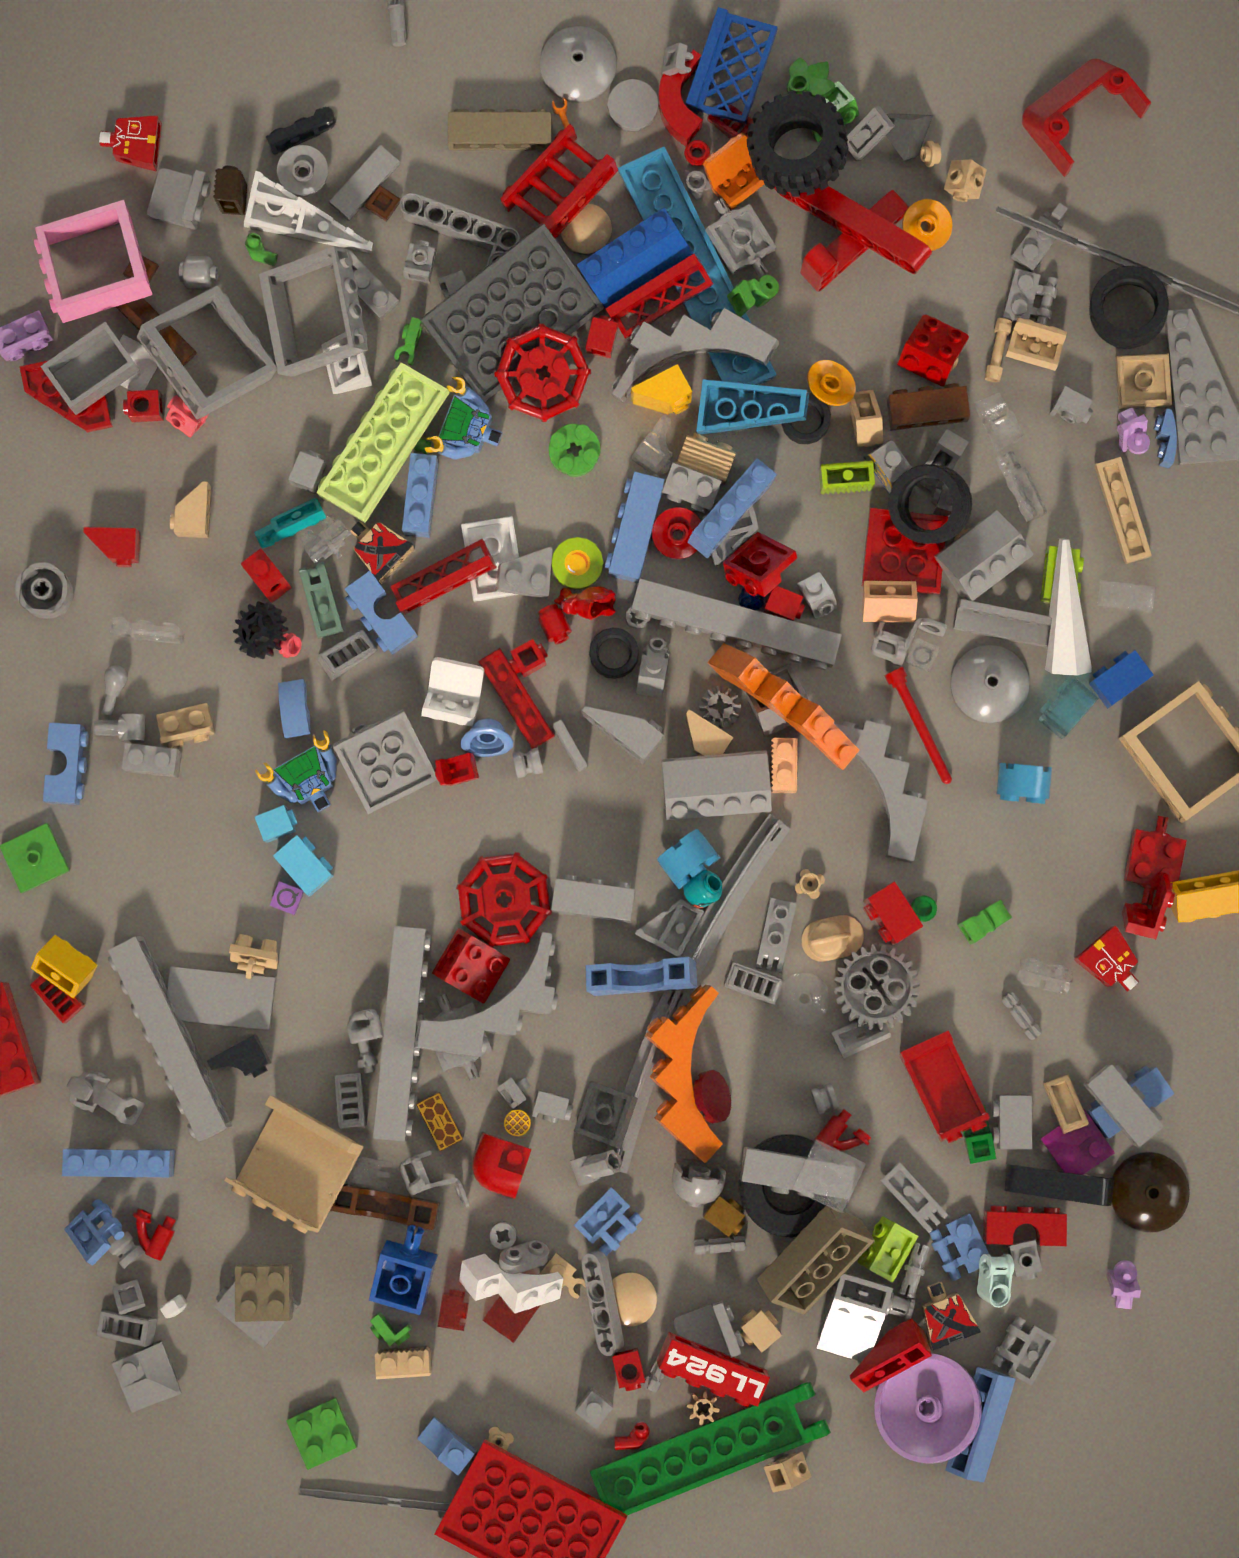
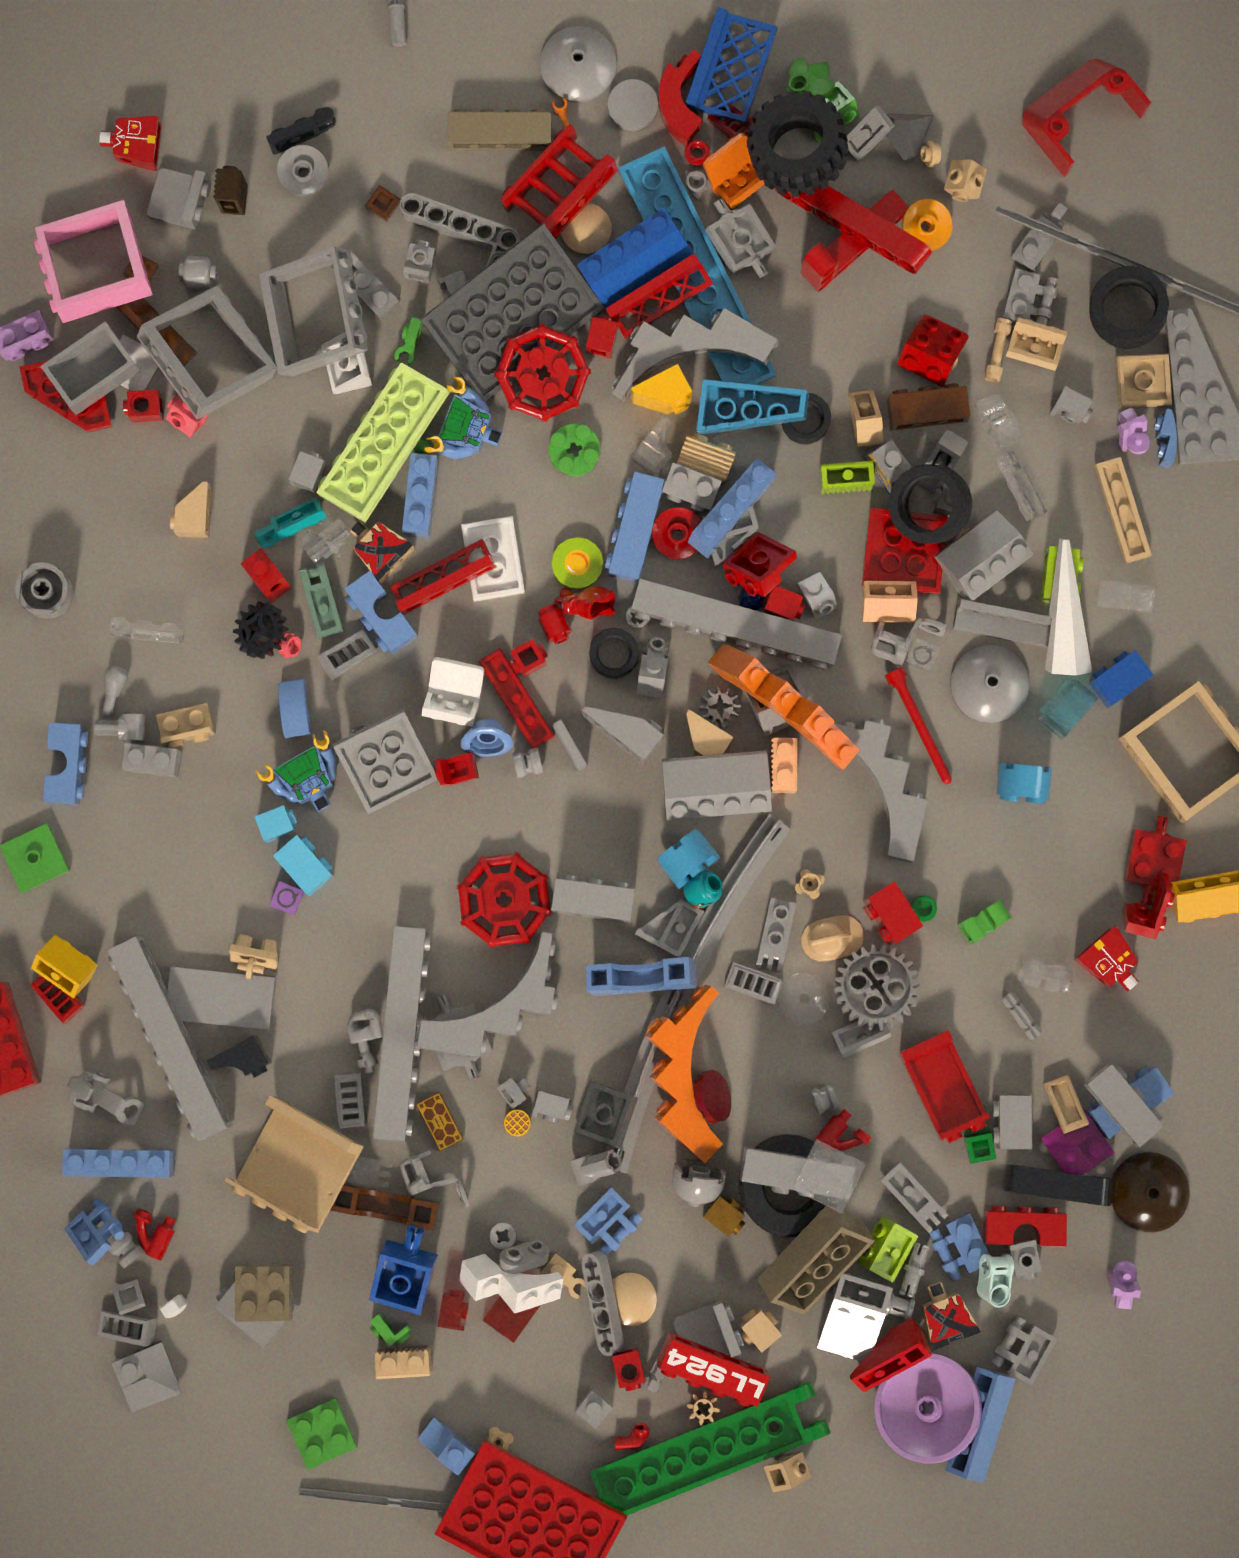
(118, 544): red slope -> none
(257, 252): bright green arm -> none
(282, 213): white wedge -> none
(364, 182): light grey tile -> none
(471, 966): red bracket -> none
(500, 1164): red brick -> none
(526, 574): light grey wing -> none
(675, 59): light grey tile -> none
(719, 1244): light grey axle -> none
(752, 293): bright green leg -> none
(831, 382): light orange dish -> none

